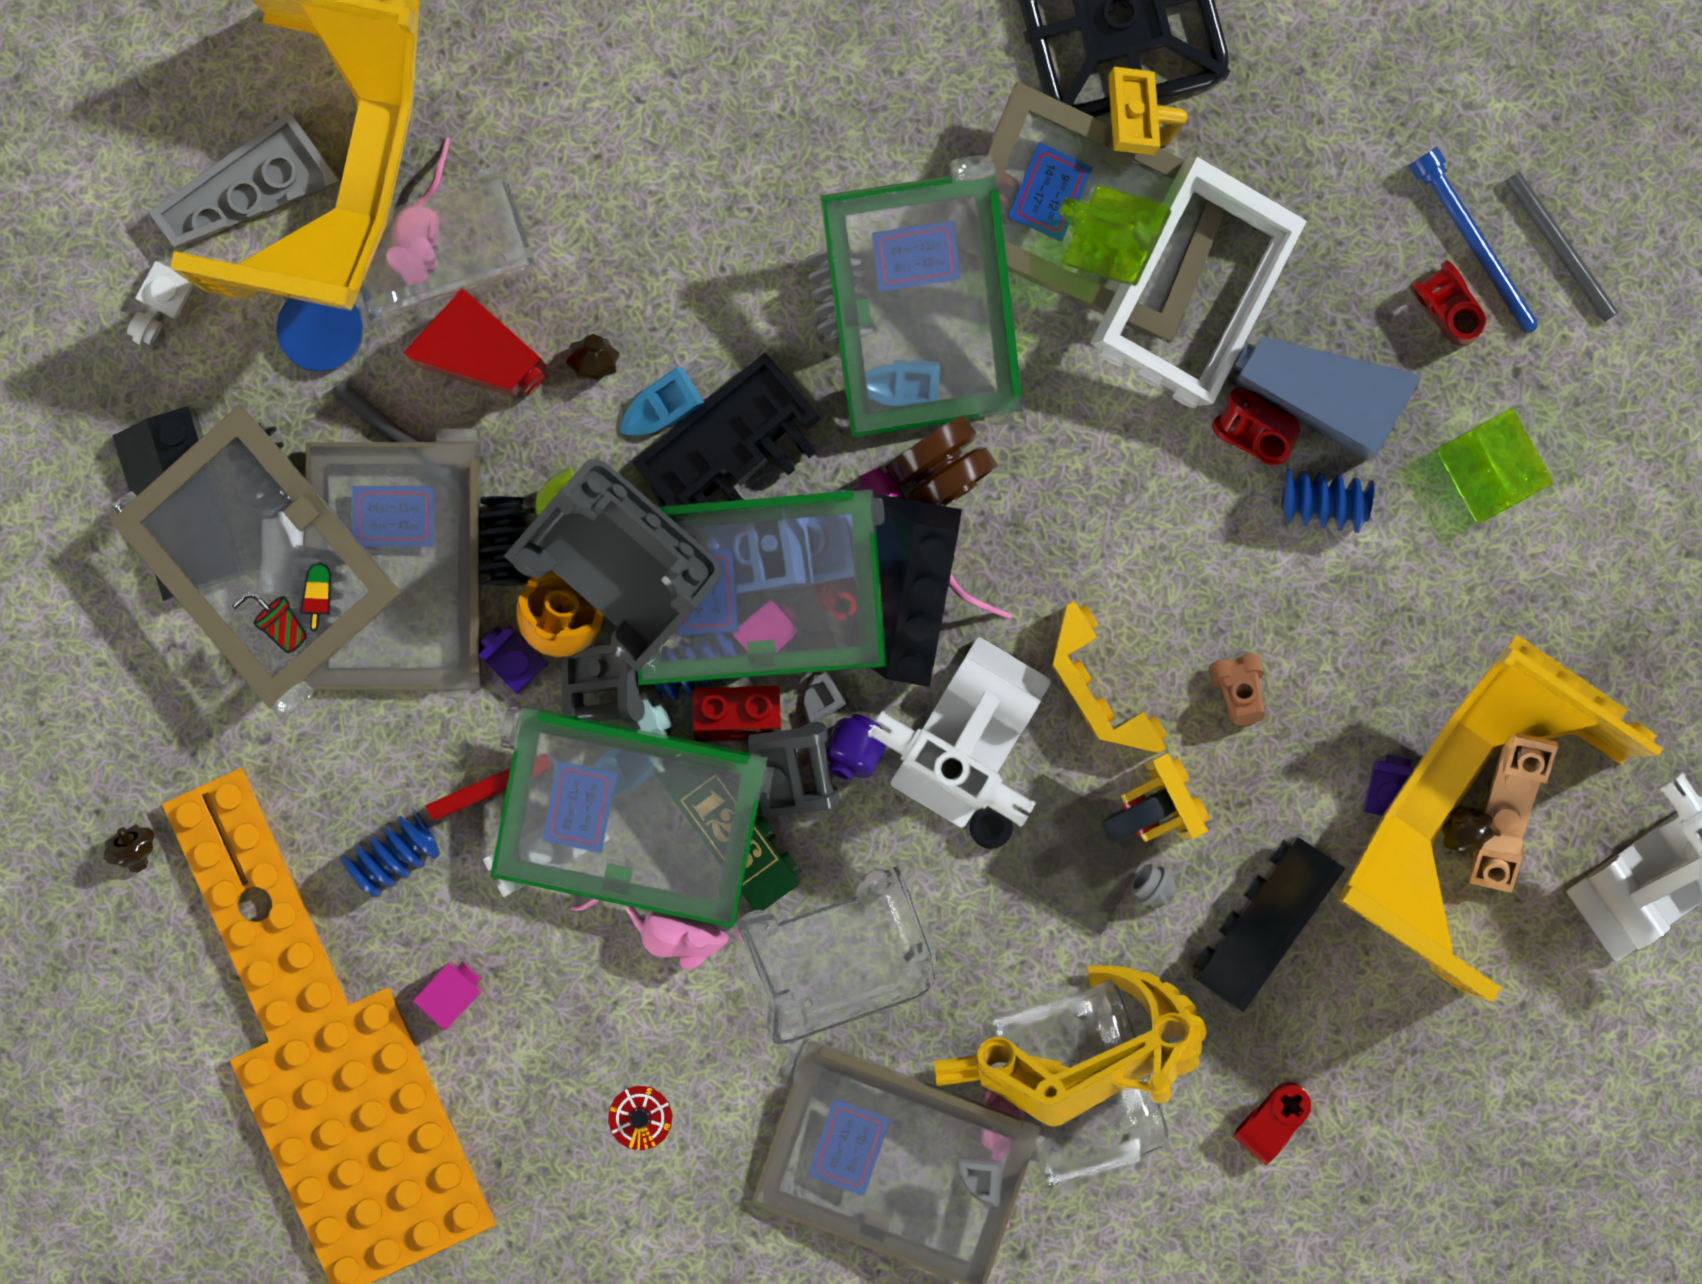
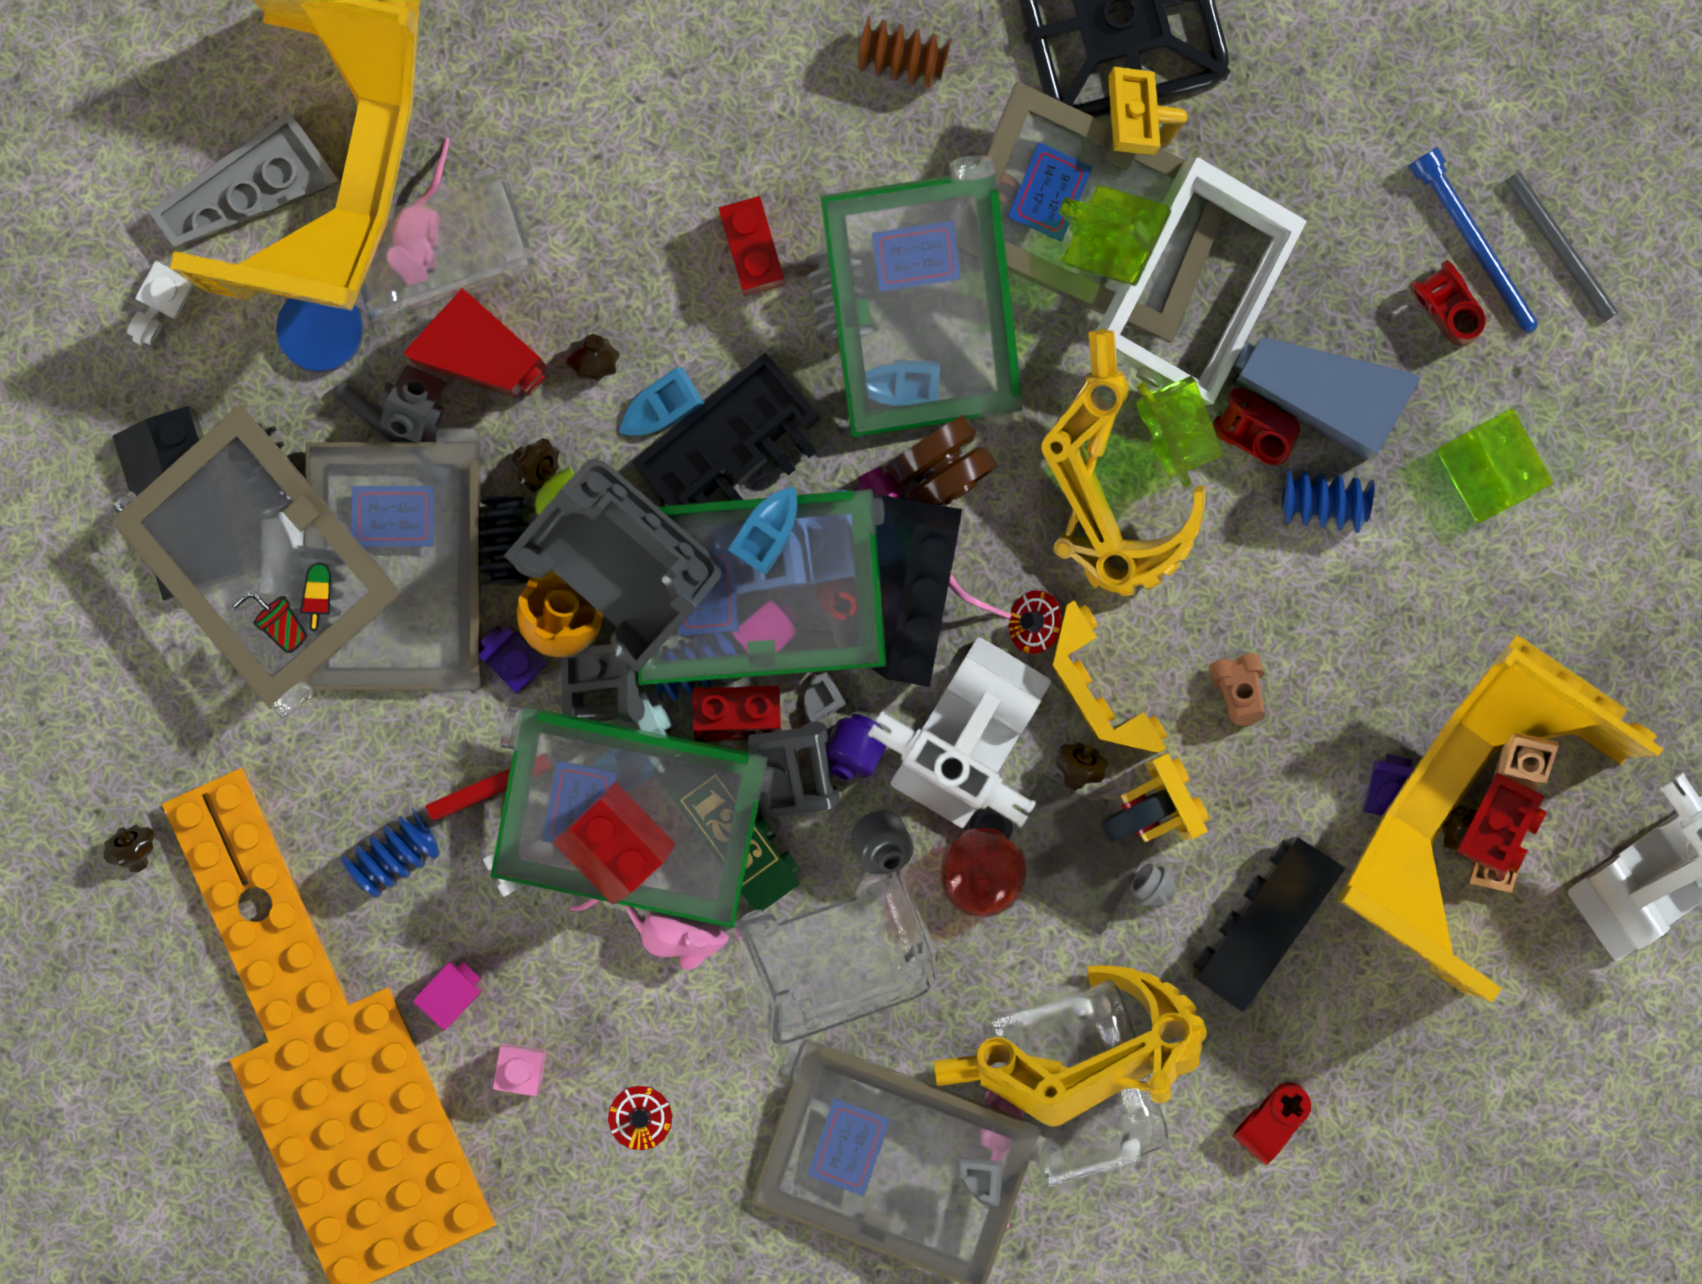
(412, 404): none -> dark grey brick
(519, 1069): none -> bright pink brick
(536, 463): none -> dark brown piece
(615, 844): none -> red slope
(751, 246): none -> red brick
(766, 530): none -> dark azure plate
(882, 842): none -> dark grey head
(902, 54): none -> dark orange piece
(983, 873): none -> clear red cylinder
(1035, 622): none -> red piece
(1075, 473): none -> yellow piece
(1080, 765): none -> dark brown piece
(1178, 427): none -> clear neon green bracket
(1502, 825): none -> red bracket

